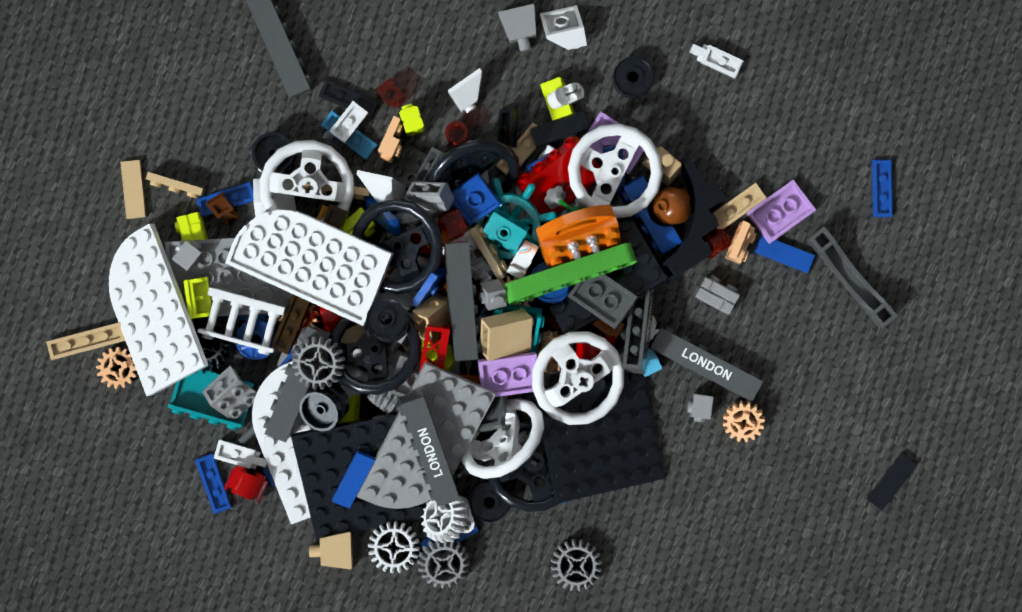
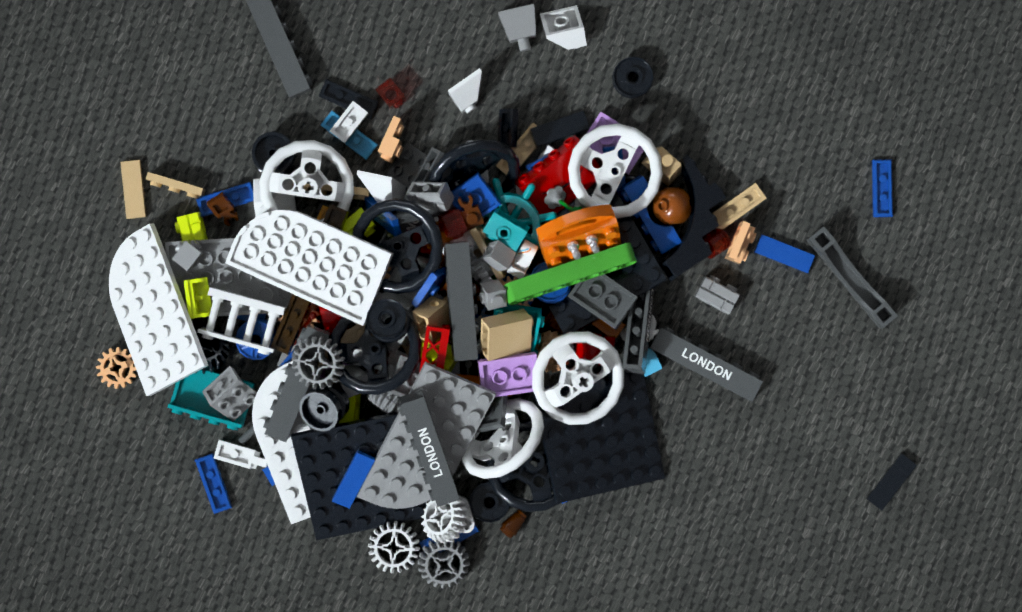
(85, 341): tan plate -> none
(246, 484): red brick -> none
(334, 551): tan torso -> none
(411, 120): neon yellow brick -> none
(456, 133): clear red piece -> none
(471, 213): none -> reddish brown plate
(499, 256): none -> light grey brick
(513, 524): none -> reddish brown cone
(549, 87): neon yellow hinge -> none
(565, 95): white piece -> none
(569, 571): light grey gear -> none
(700, 407): light grey brick -> none
(717, 59): white hinge -> none
(753, 424): light nougat gear -> none
(781, 211): lavender plate -> none

